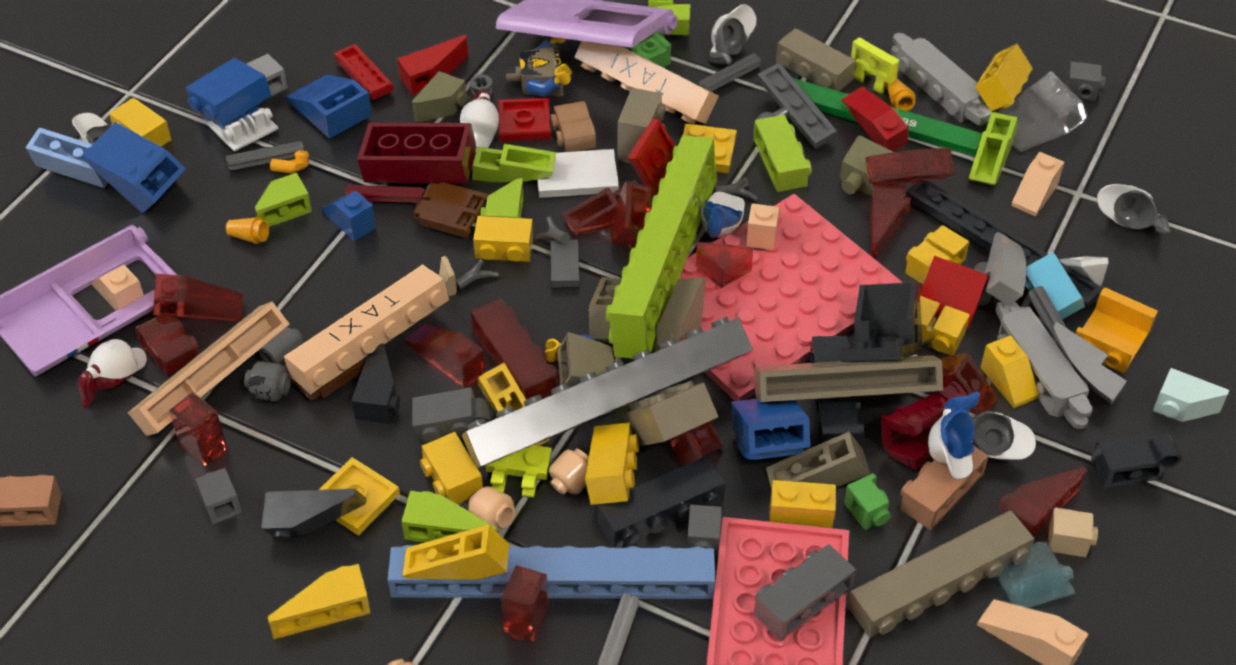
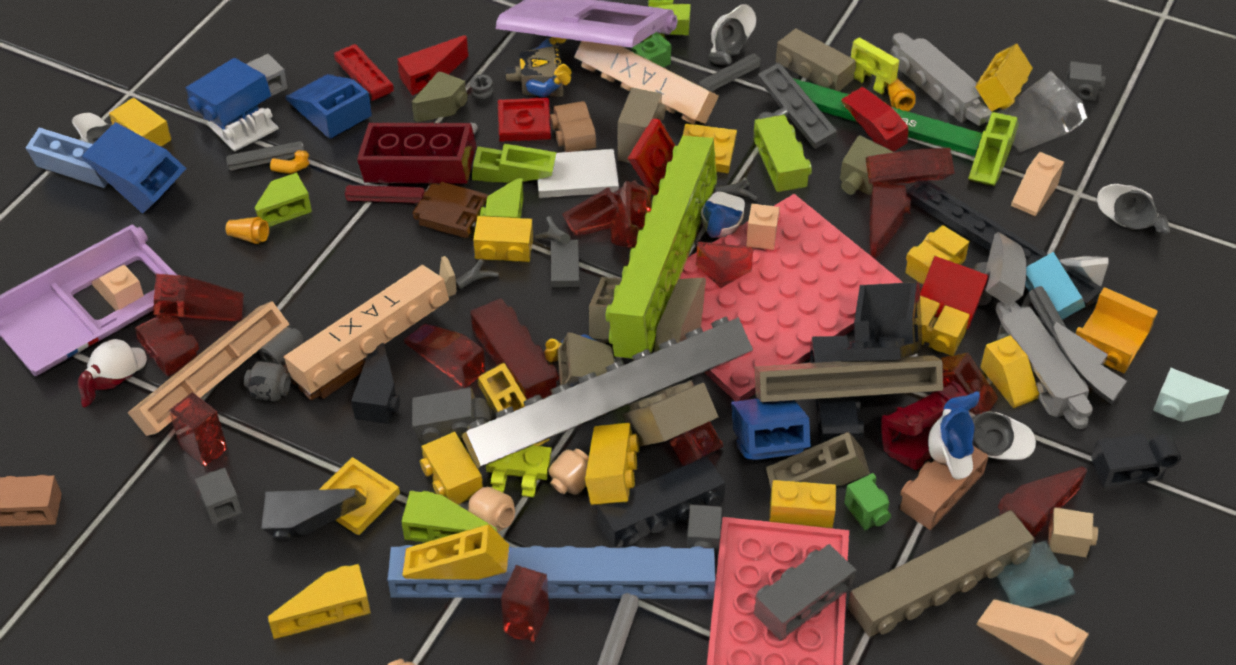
(352, 215): blue slope -> none
(483, 118): white hair -> none

